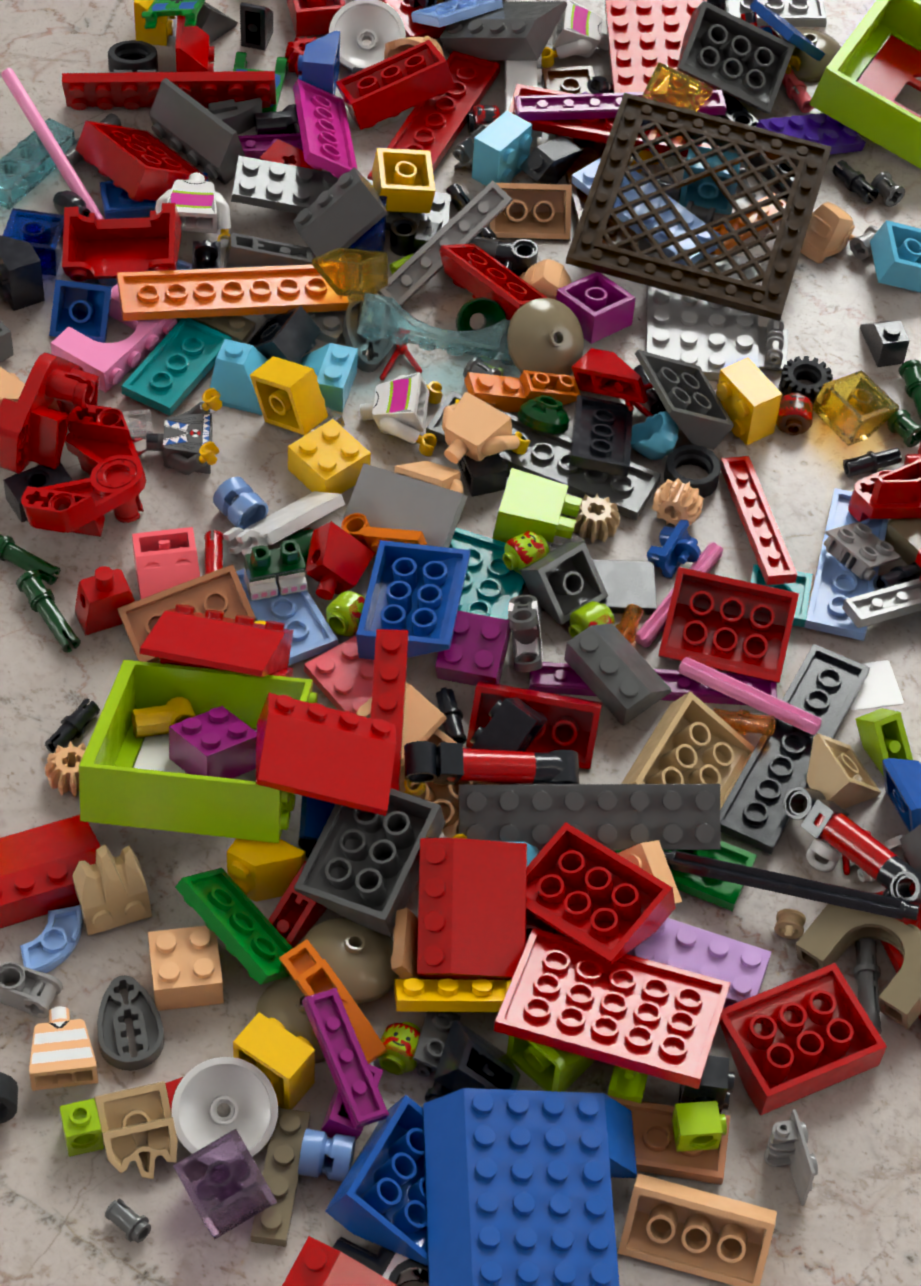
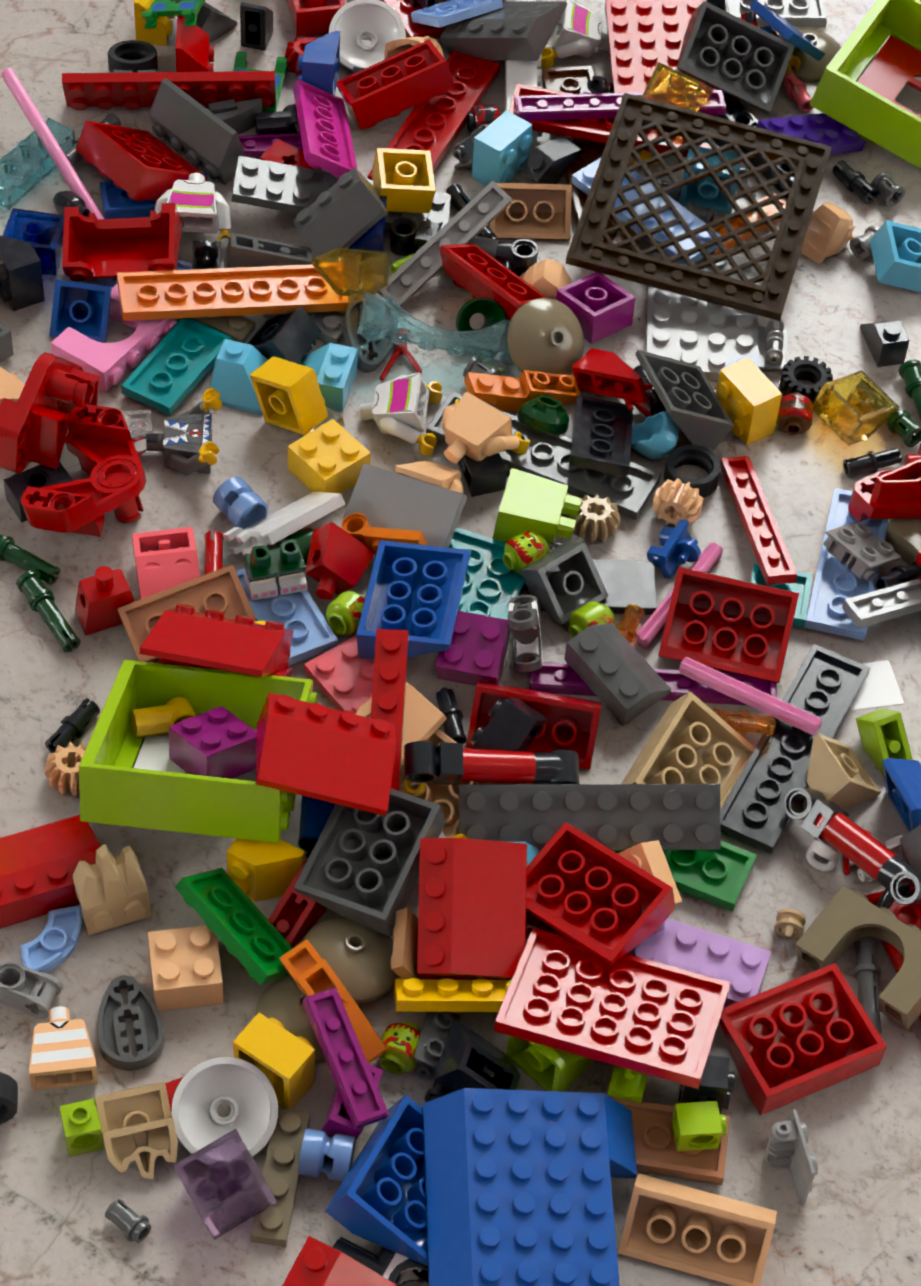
(791, 885): black piece -> none

